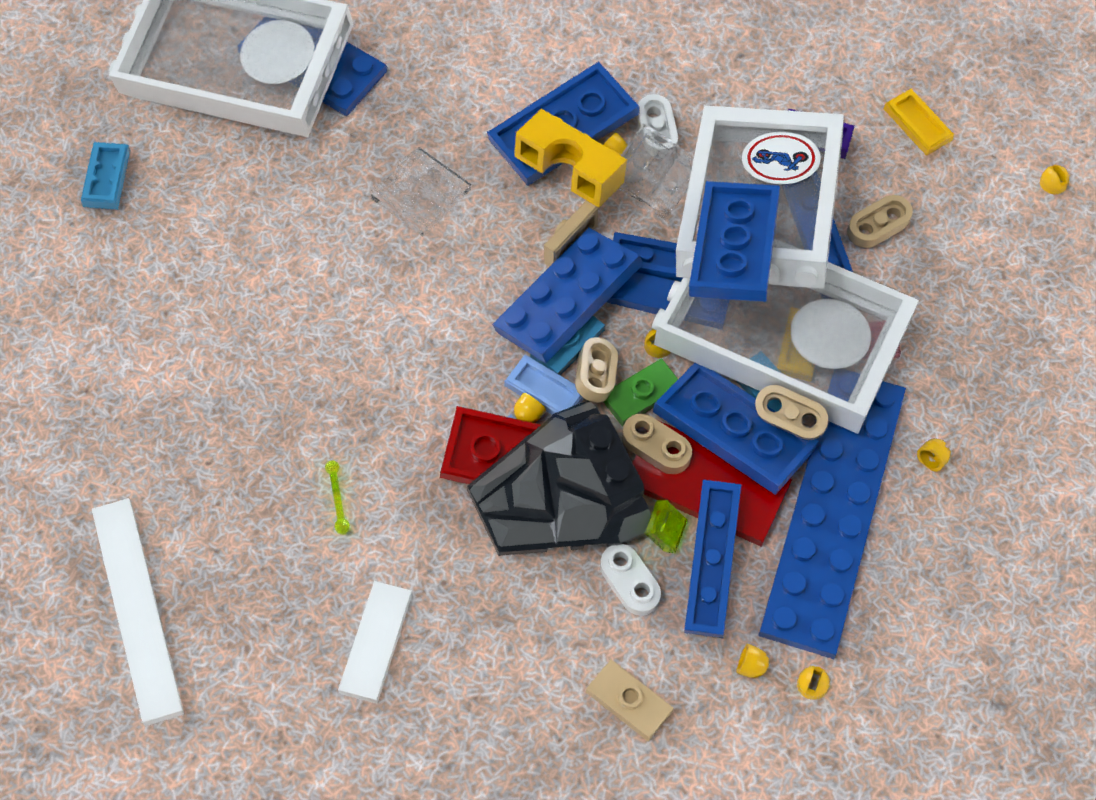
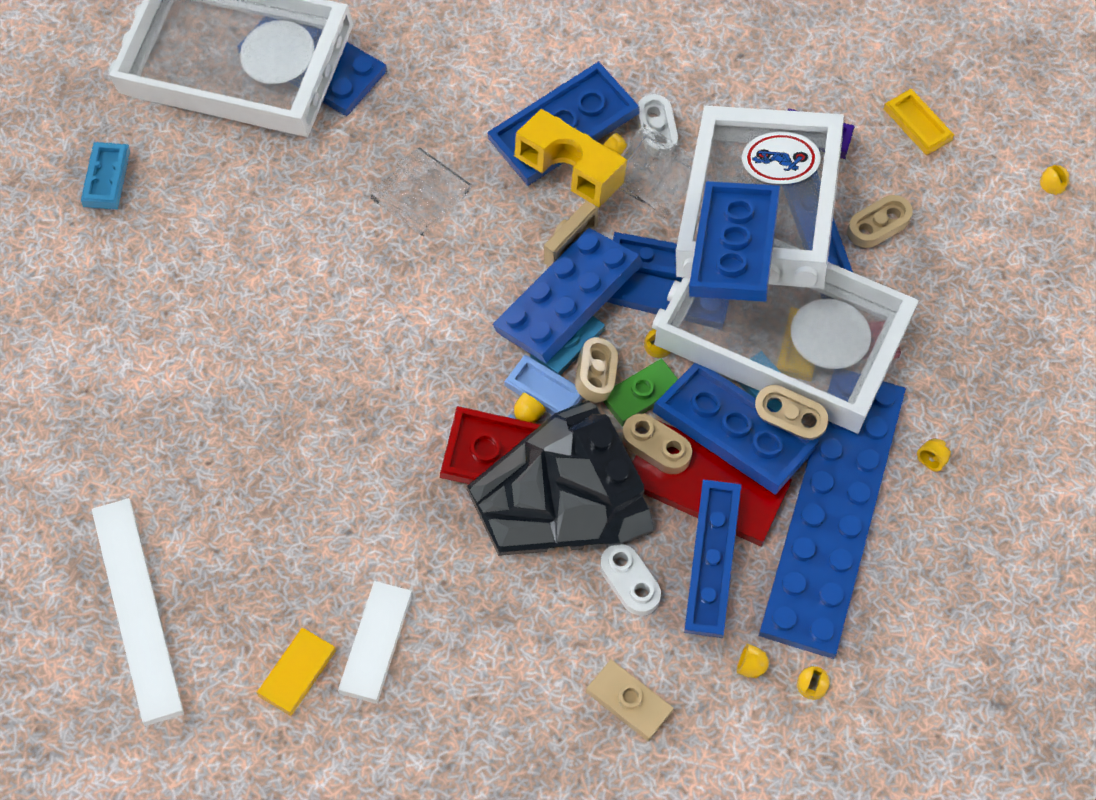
(296, 671): none -> yellow tile
(341, 525): clear neon green hinge -> none
(666, 526): clear neon green tile -> none

